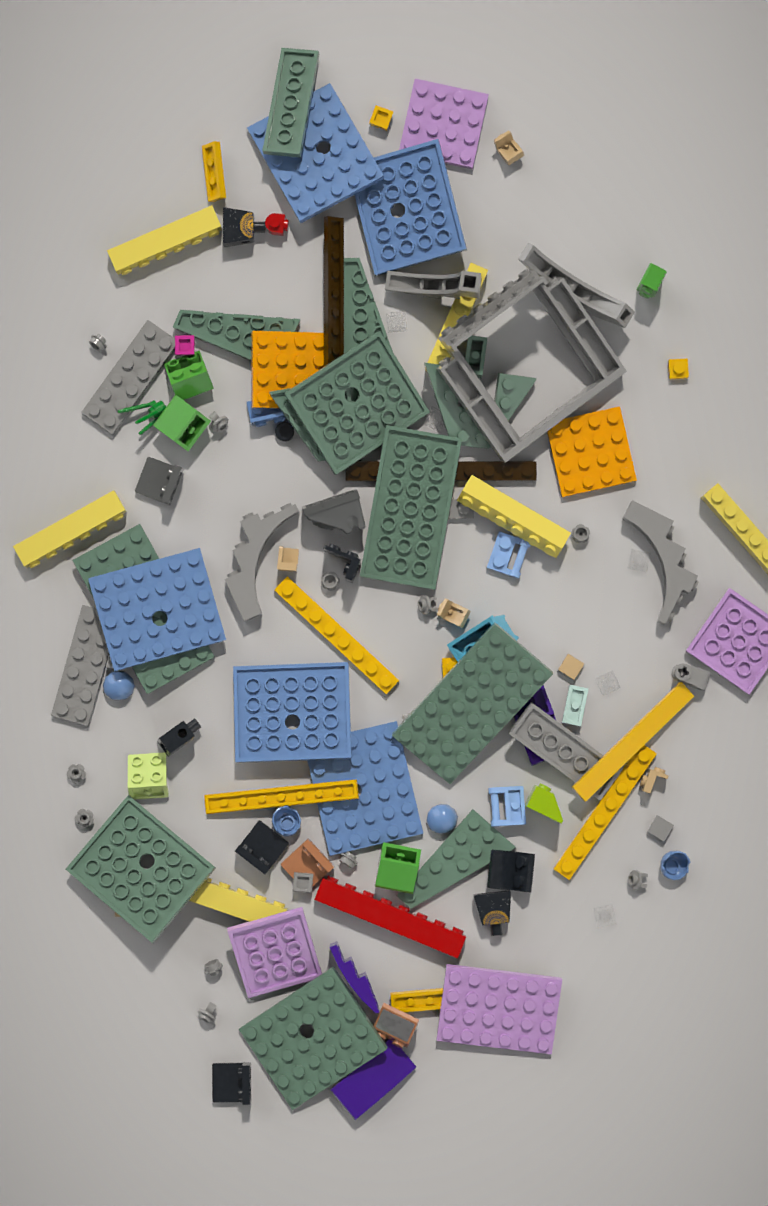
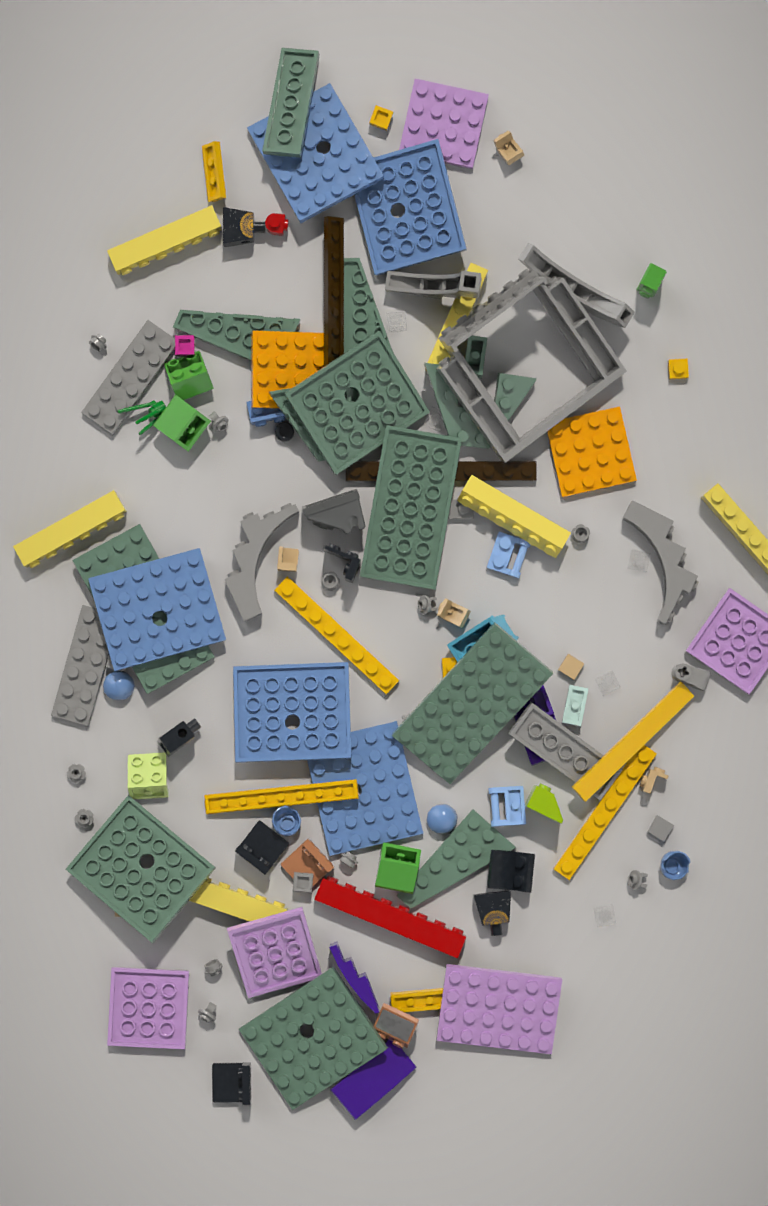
(148, 1008): none -> lavender plate
(159, 480): dark grey bracket -> none

